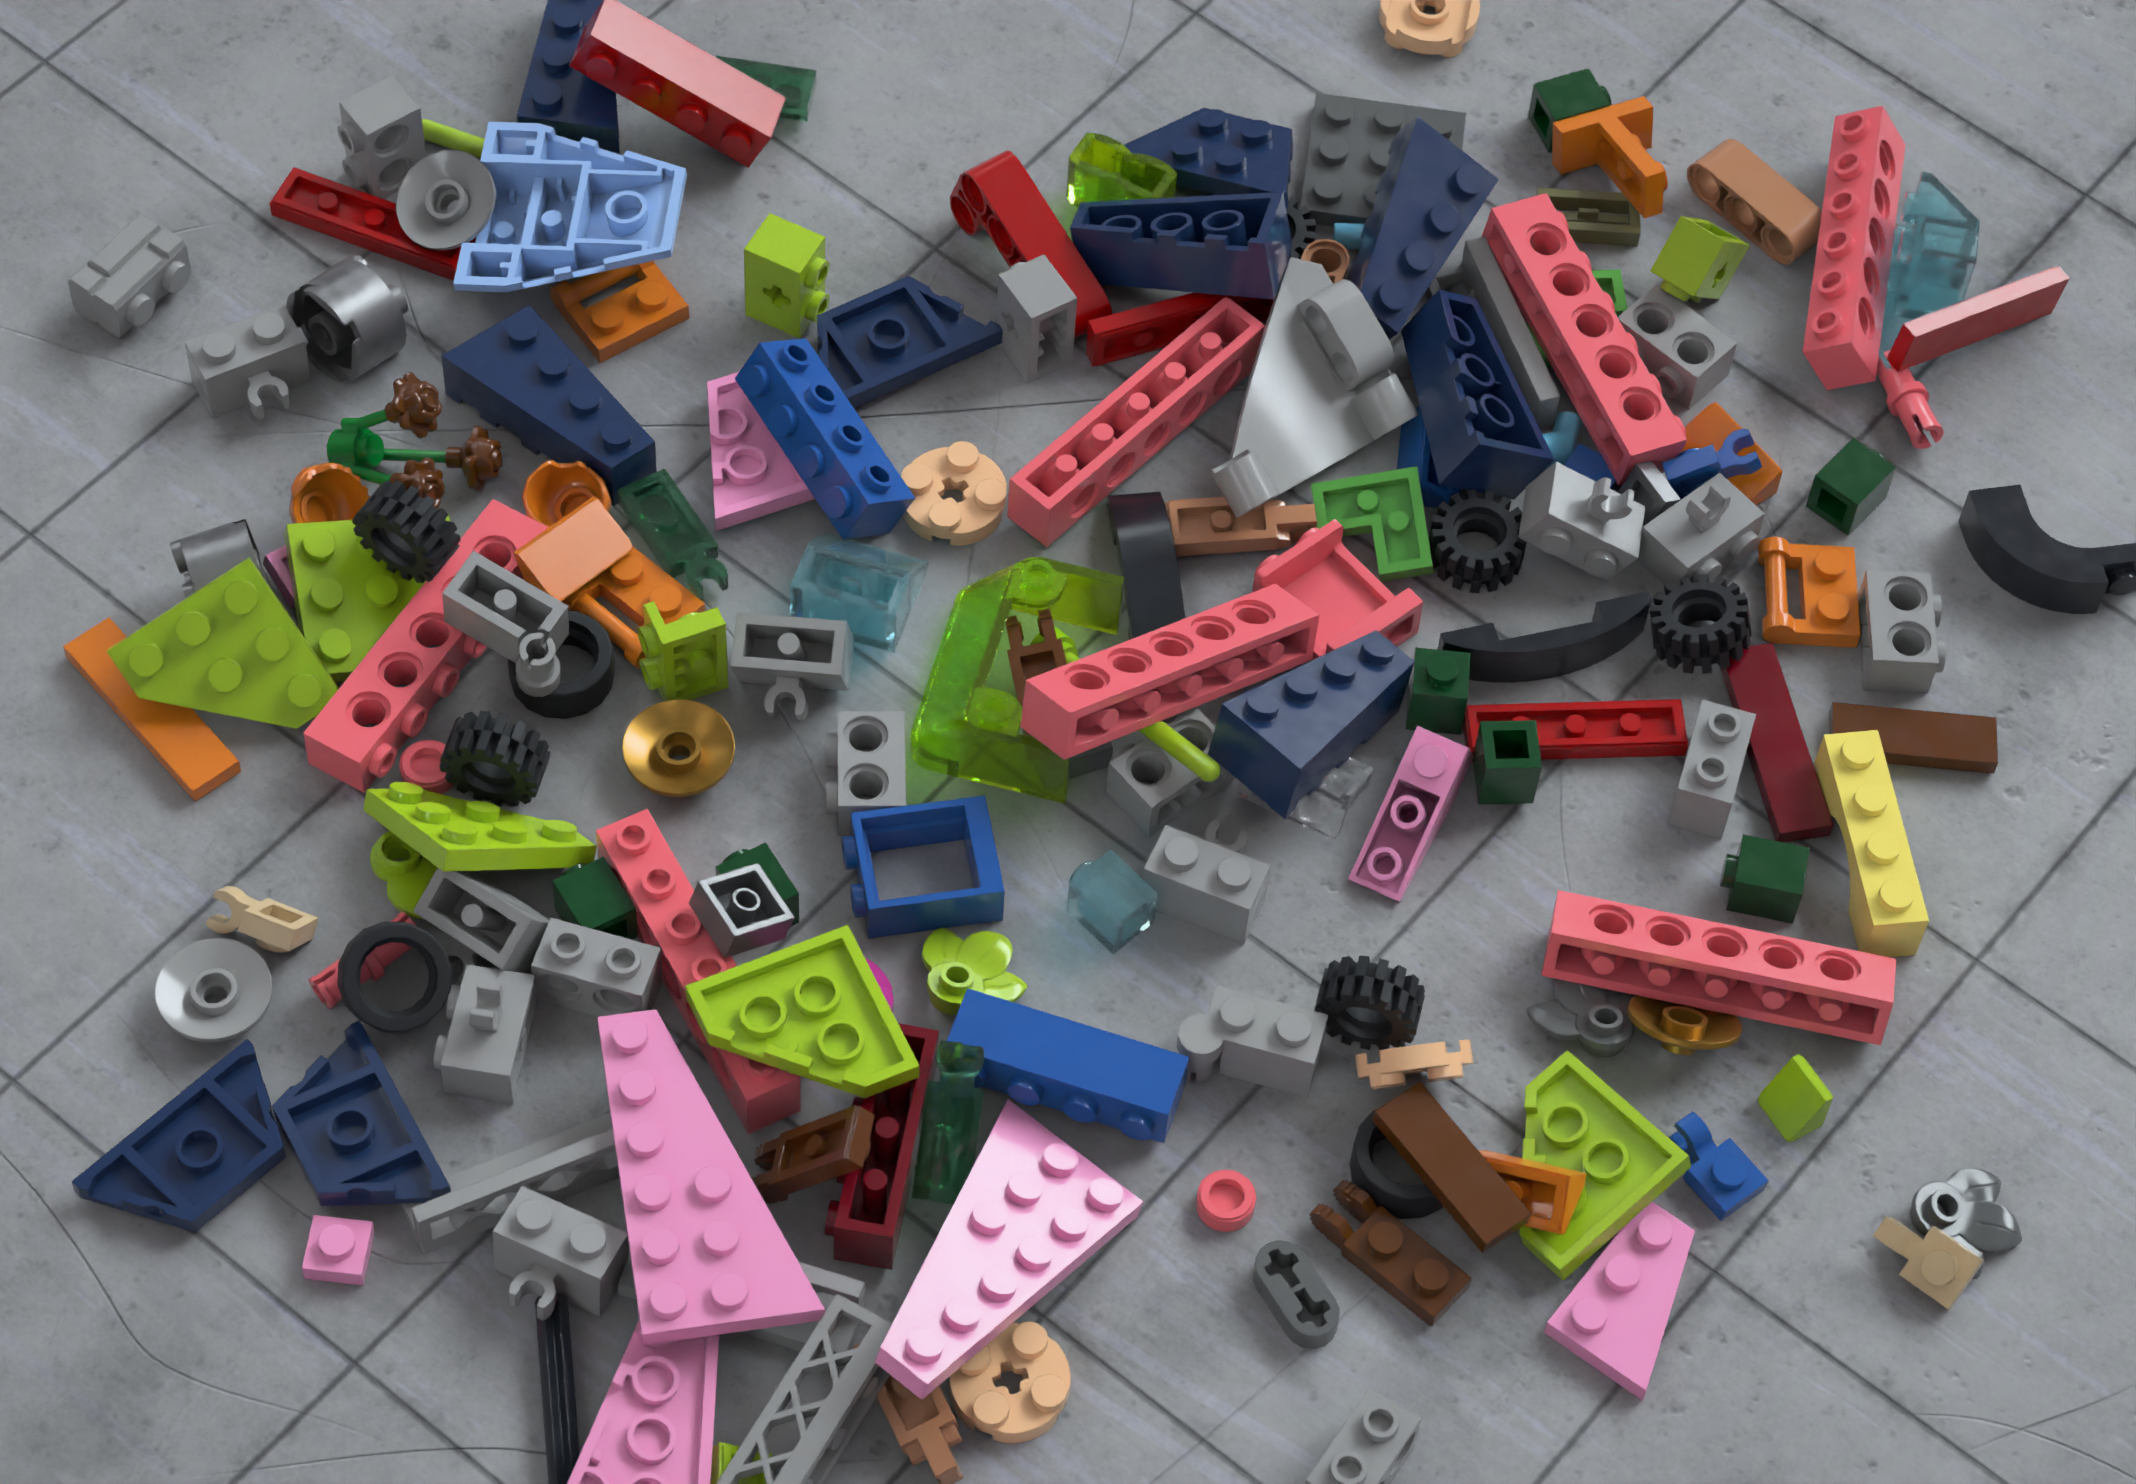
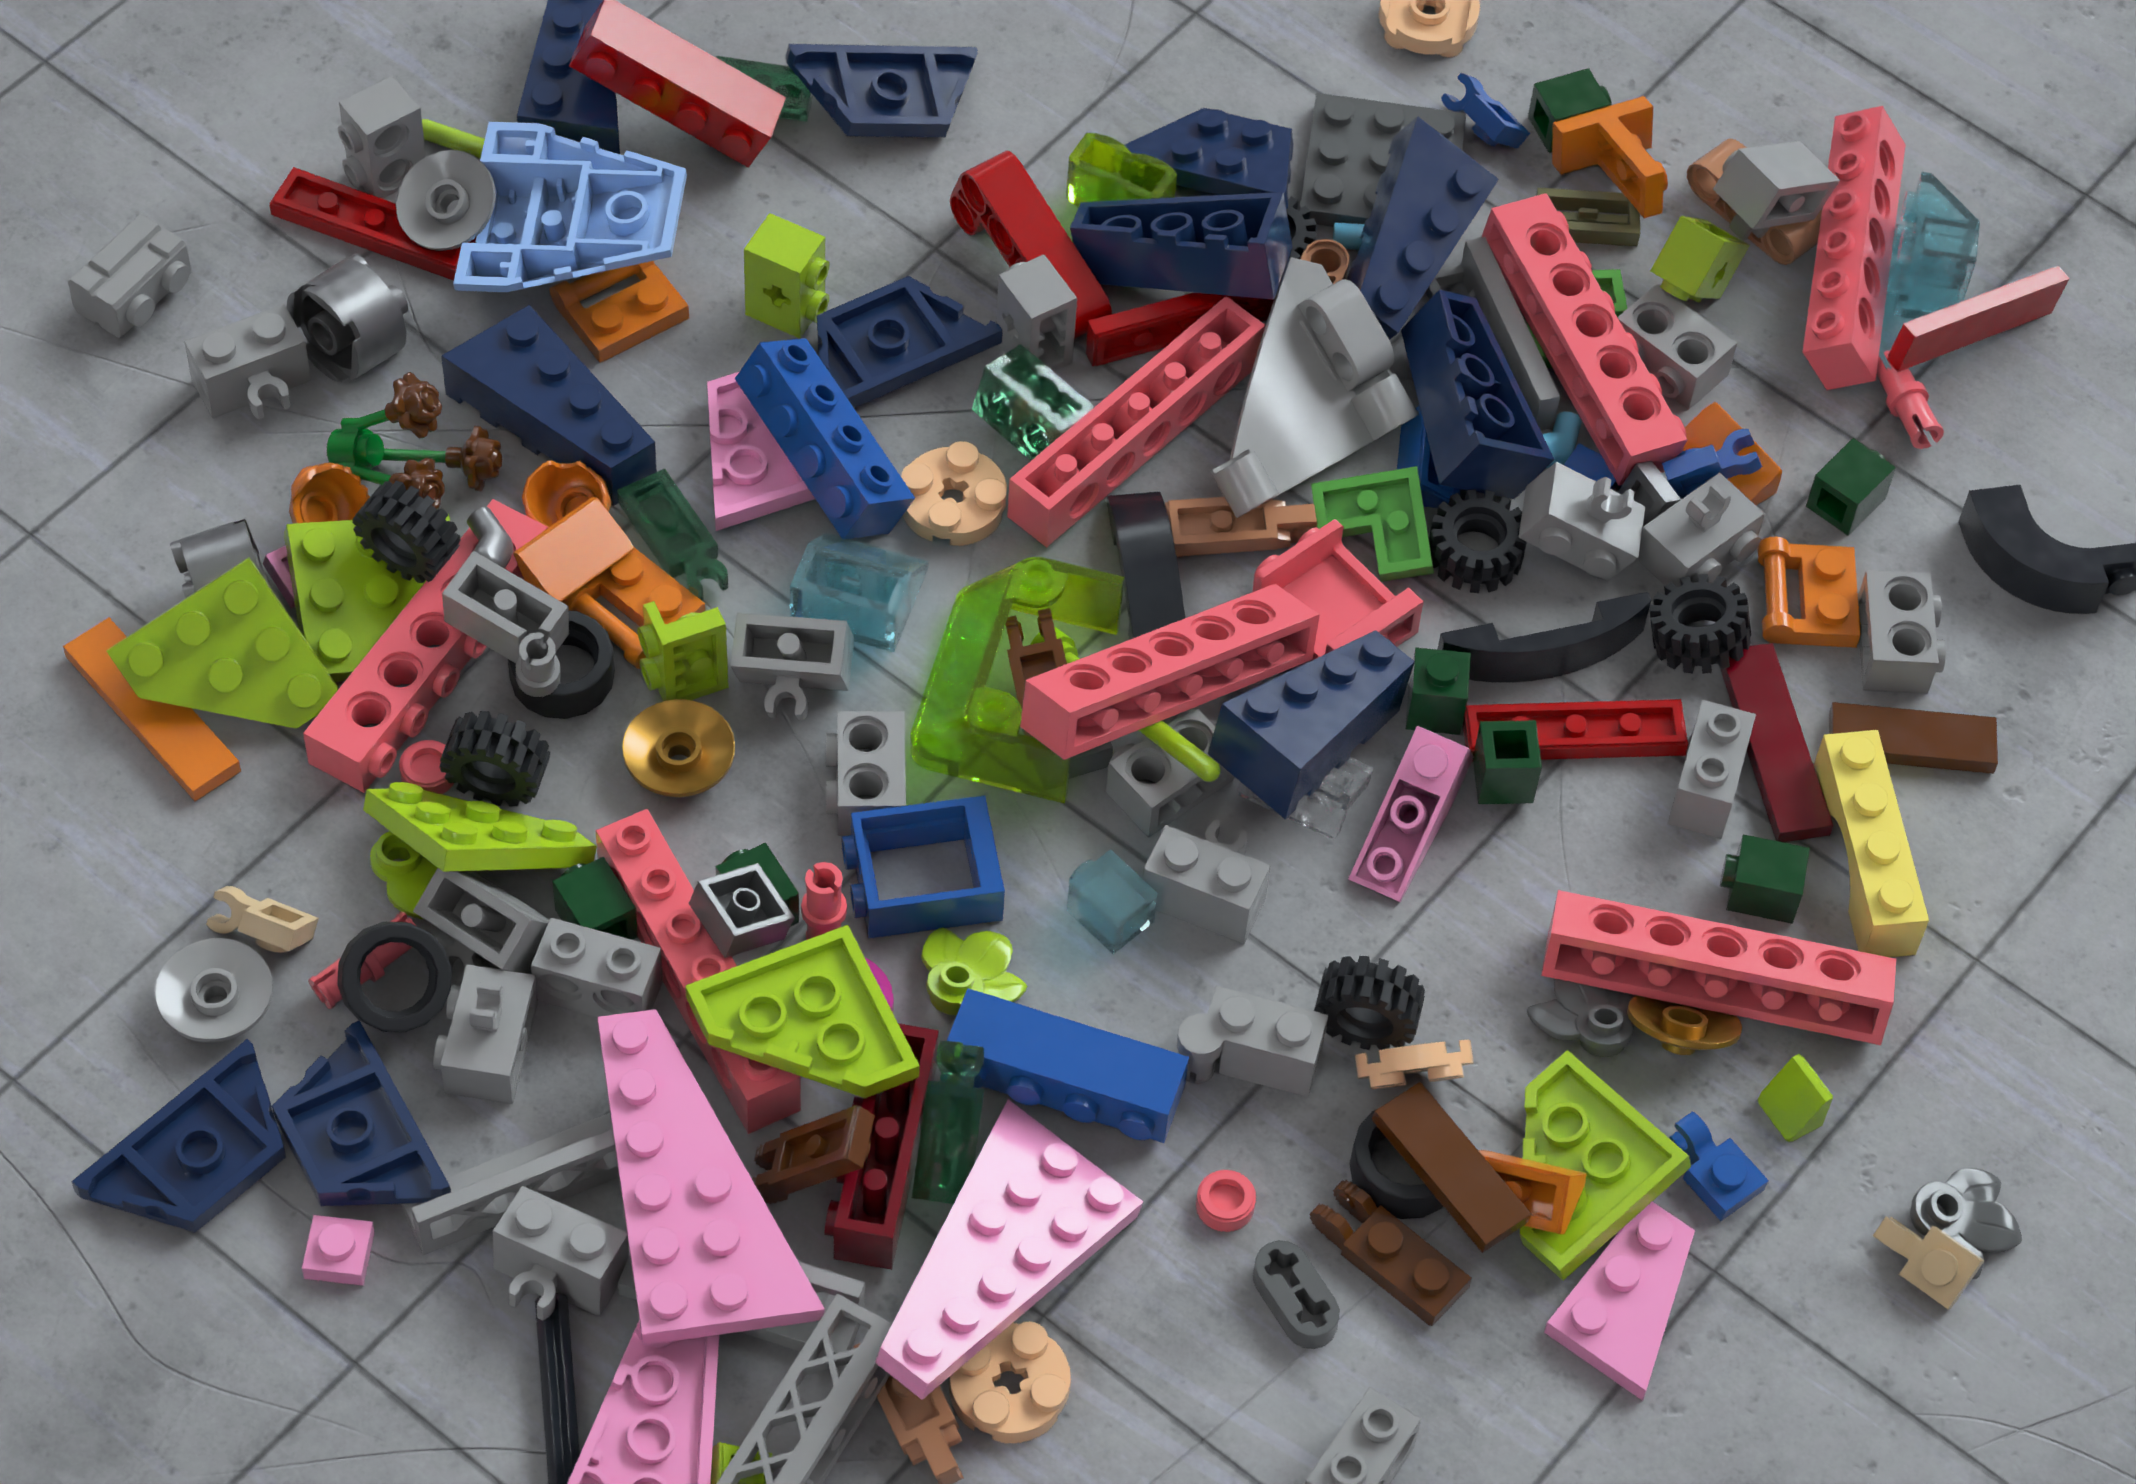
(493, 539): none -> flat silver arm
(823, 904): none -> coral pin
(885, 86): none -> dark blue wing
(1027, 401): none -> clear green brick
(1492, 120): none -> blue plate
(1773, 186): none -> light grey brick

